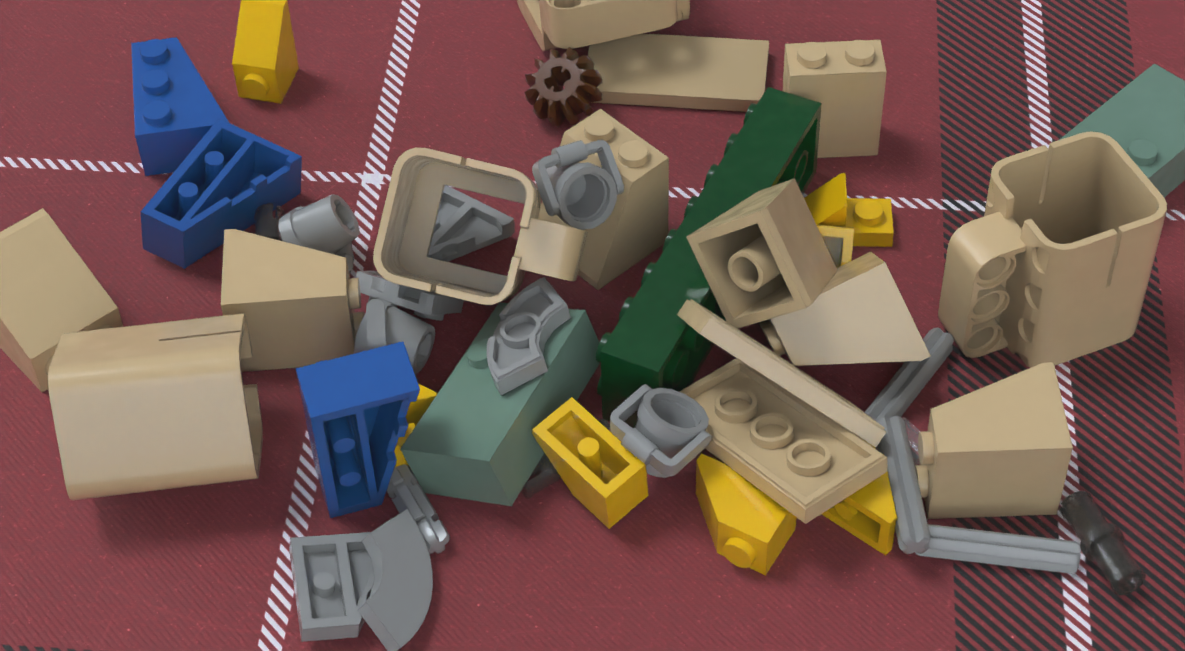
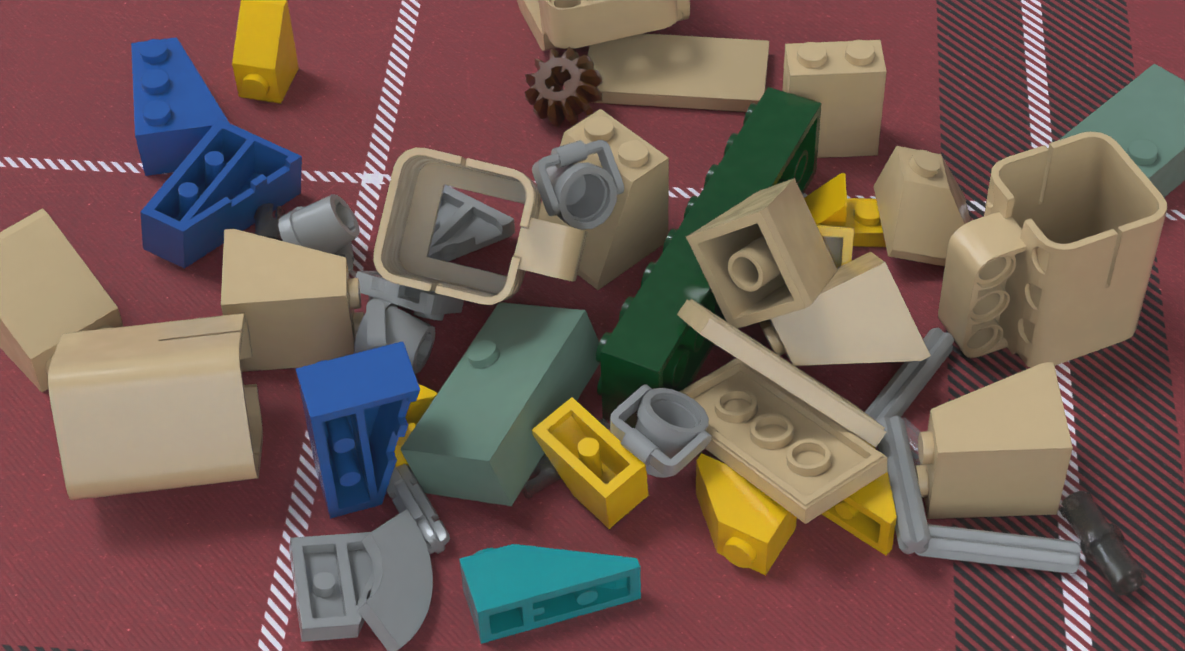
(521, 335): light grey tile -> none
(538, 586): none -> teal slope
(919, 205): none -> tan slope

